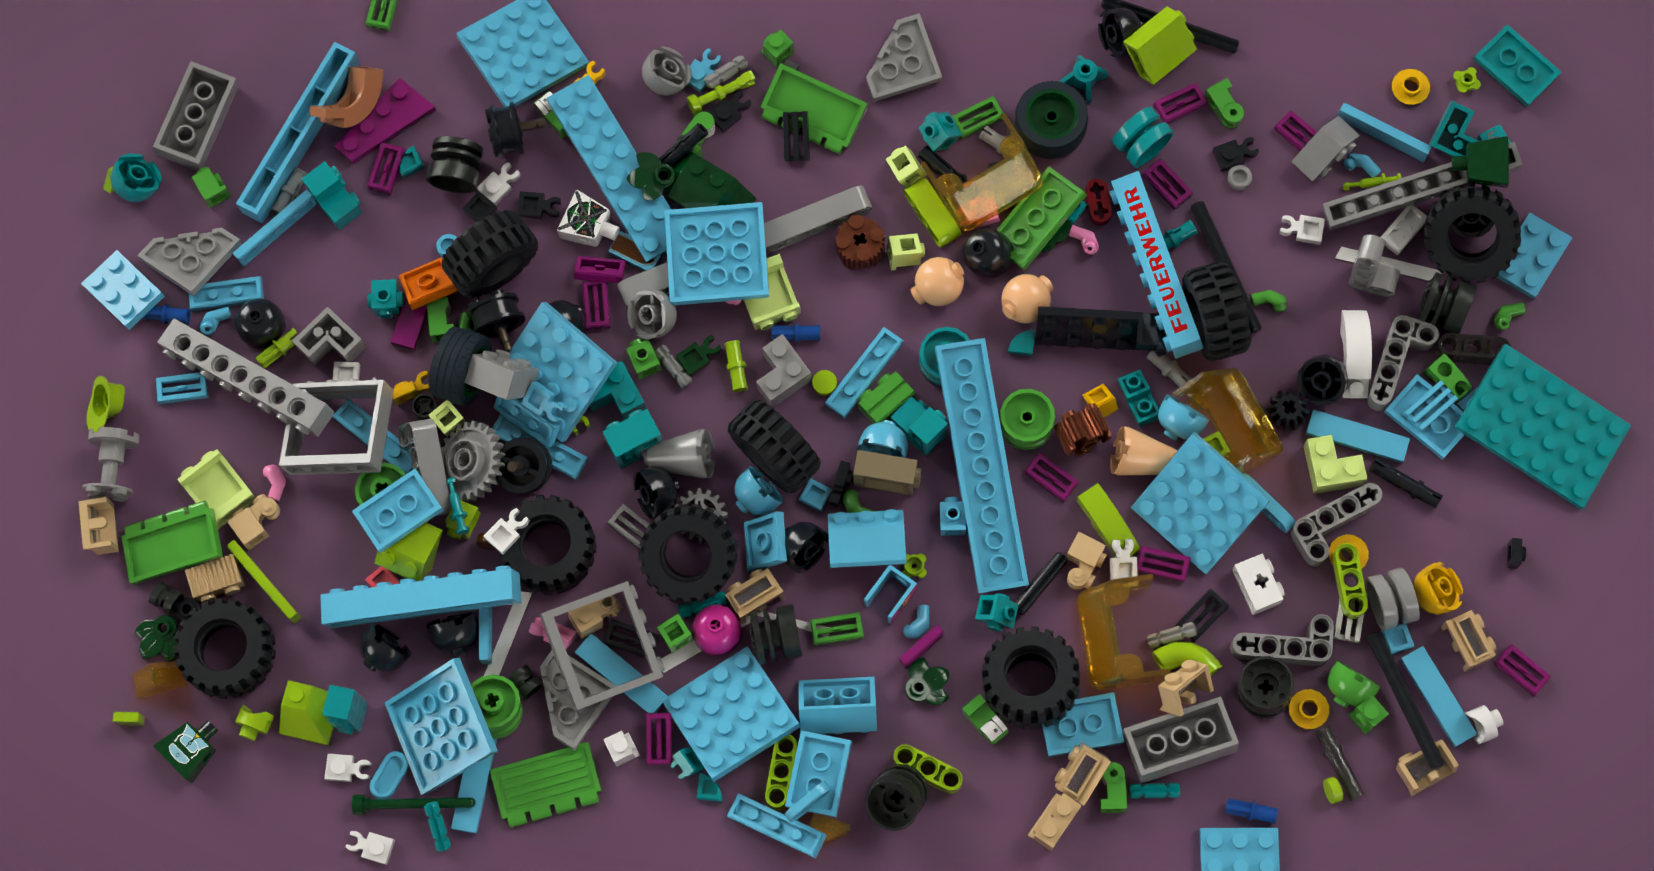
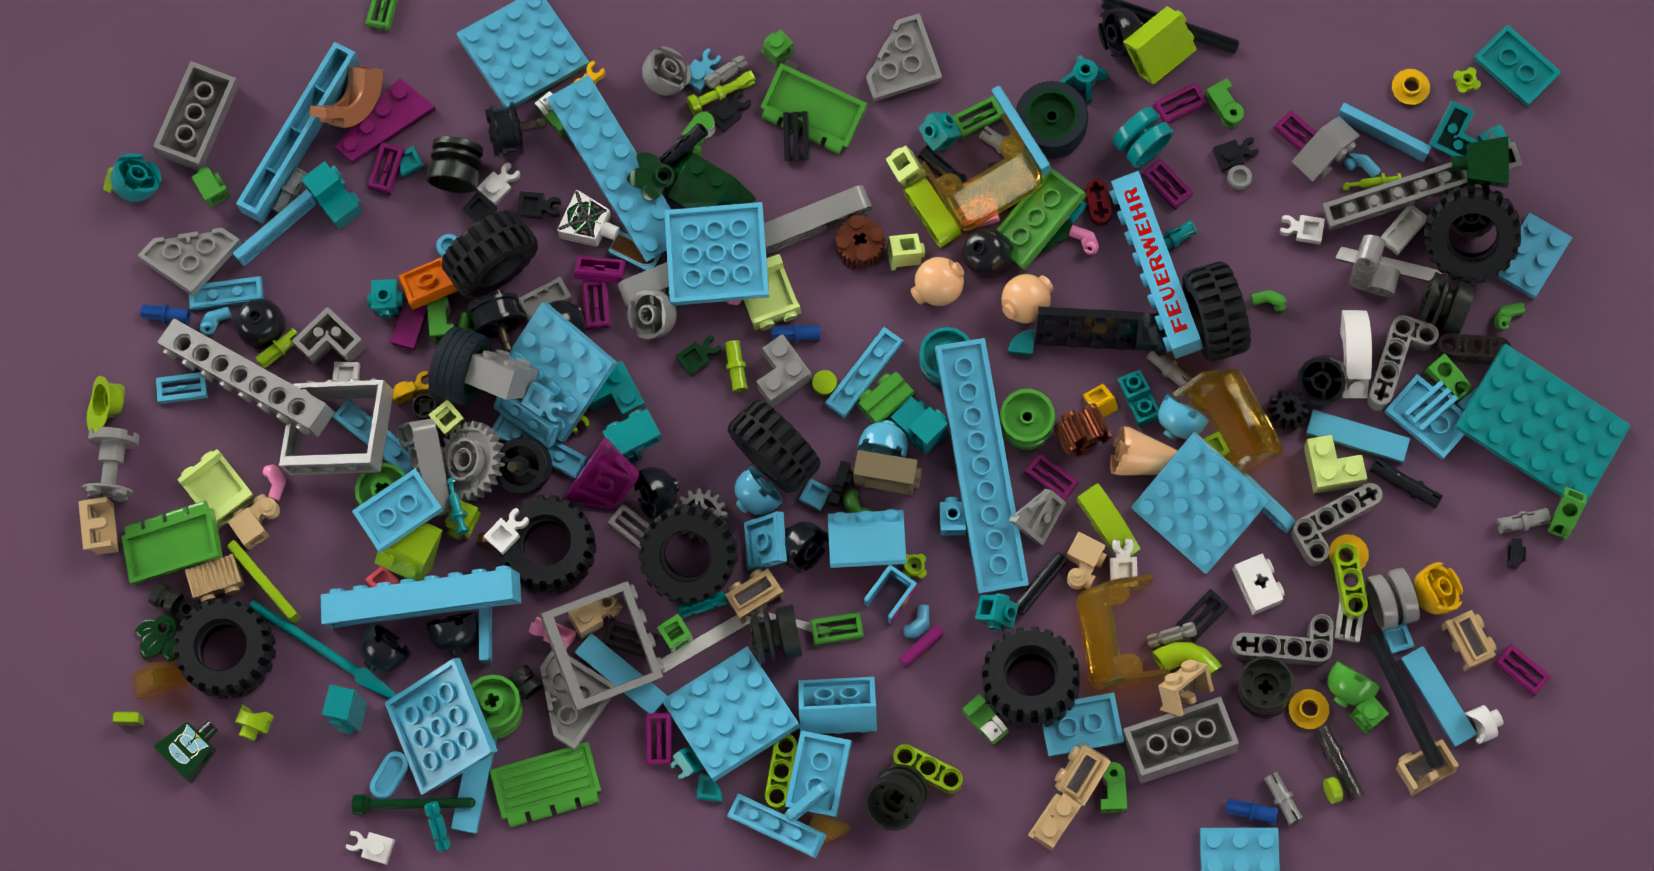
(123, 289): medium azure plate -> none
(302, 713): lime slope -> none
(343, 767): white plate -> none
(362, 675): none -> teal piece
(507, 635): white sticker -> none
(547, 293): none -> light grey plate
(603, 479): none -> magenta wing
(621, 748): white brick -> none
(643, 366): bright green brick -> none
(673, 366): light grey axle -> none
(684, 454): light grey cone -> none
(717, 640): dark pink cylinder -> none
(929, 680): dark green plate -> none
(1022, 130): none -> medium azure tile
(1039, 516): none -> light grey wing
(1154, 790): teal axle -> none
(1184, 567): magenta tile -> none
(1220, 254): black axle -> none
(1283, 798): none -> light grey pin
(1523, 521): none -> light grey pin
(1567, 512): none -> bright green leg

